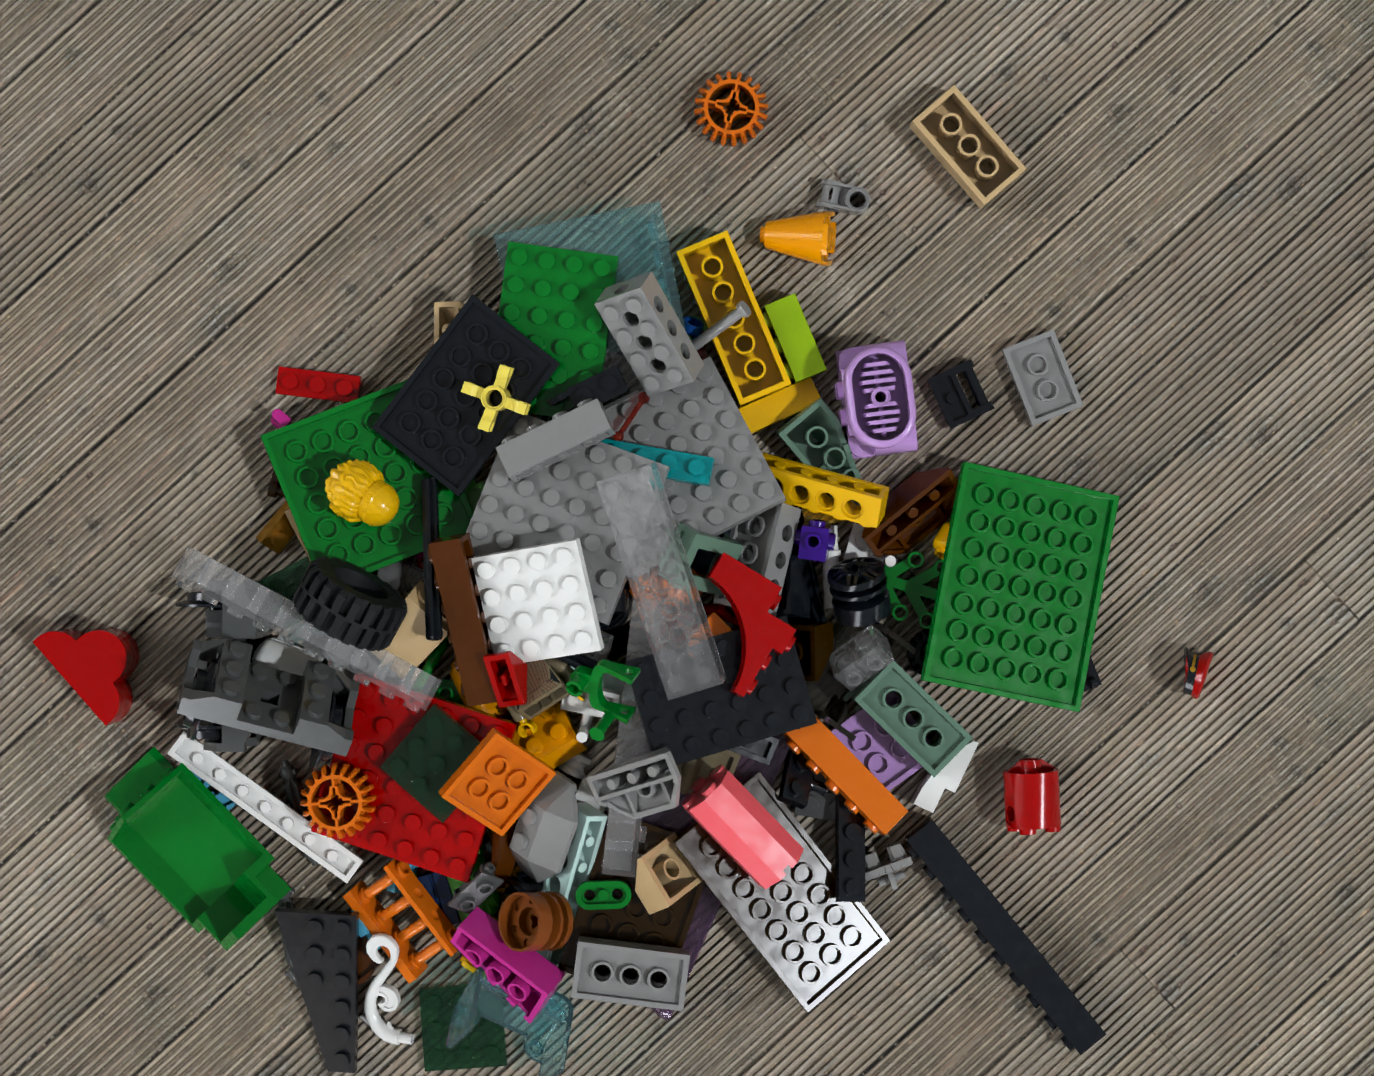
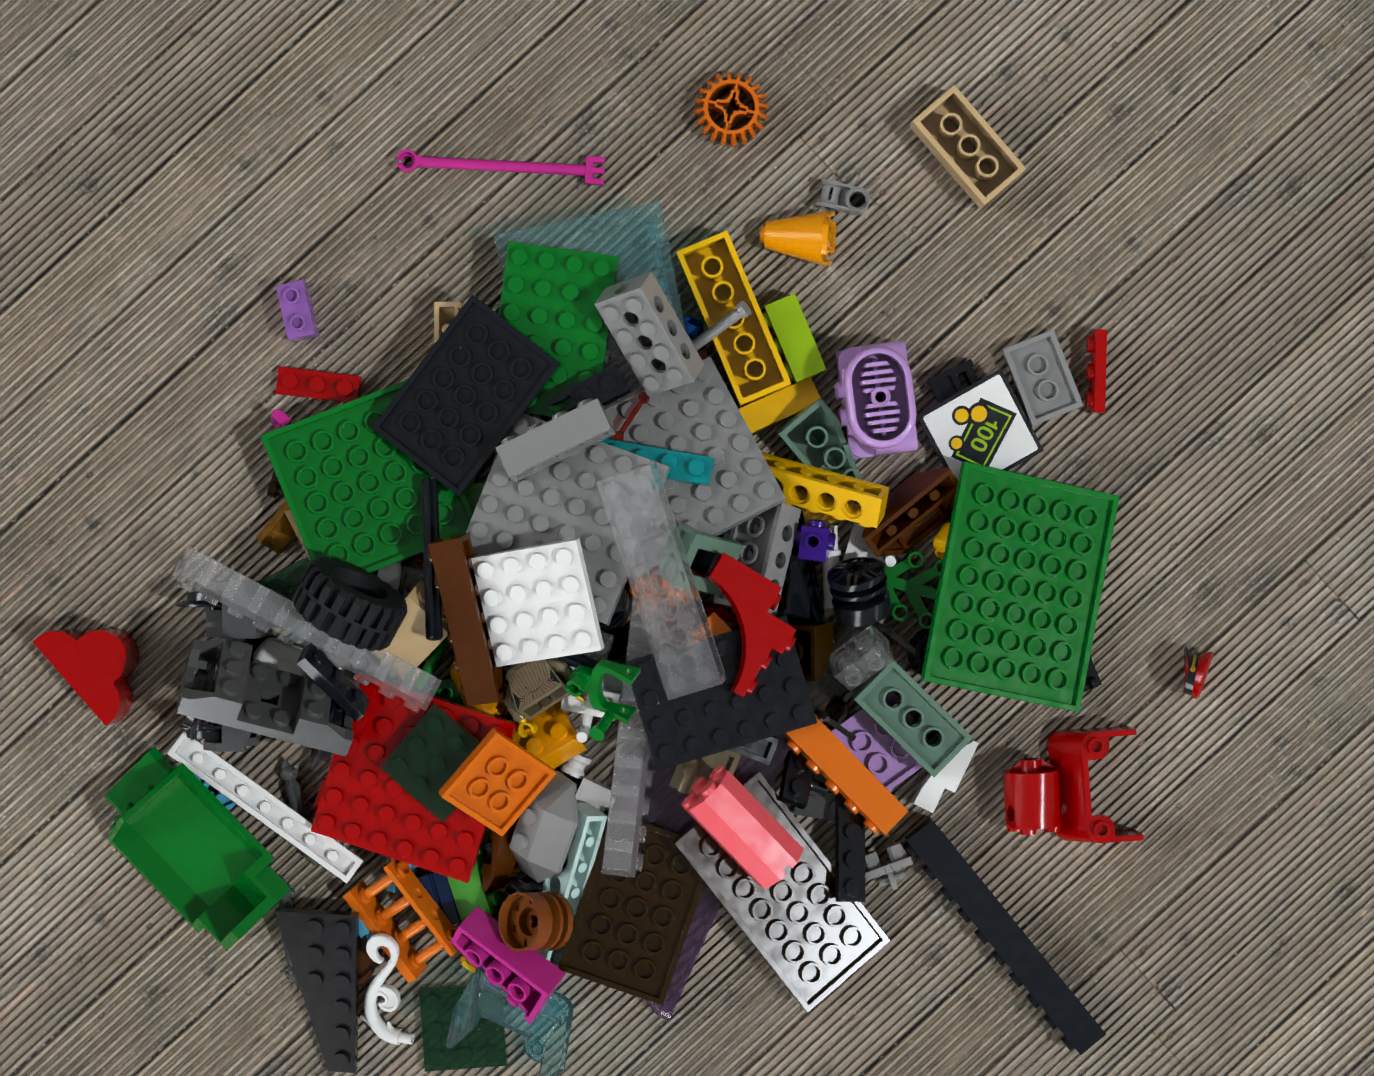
(297, 311): none -> medium lavender brick
(333, 681): none -> black plate
(337, 811): orange gear -> none
(360, 493): yellow hair -> none
(474, 892): dark grey hinge -> none
(490, 413): light yellow pin -> none
(506, 166): none -> dark pink hinge
(507, 678): red slope -> none
(603, 894): green plate -> none
(637, 991): light grey brick -> none
(639, 784): light grey wedge -> none
(663, 876): tan slope -> none
(981, 427): none -> sticker
(1070, 754): none -> red windscreen
(1096, 371): none -> red plate

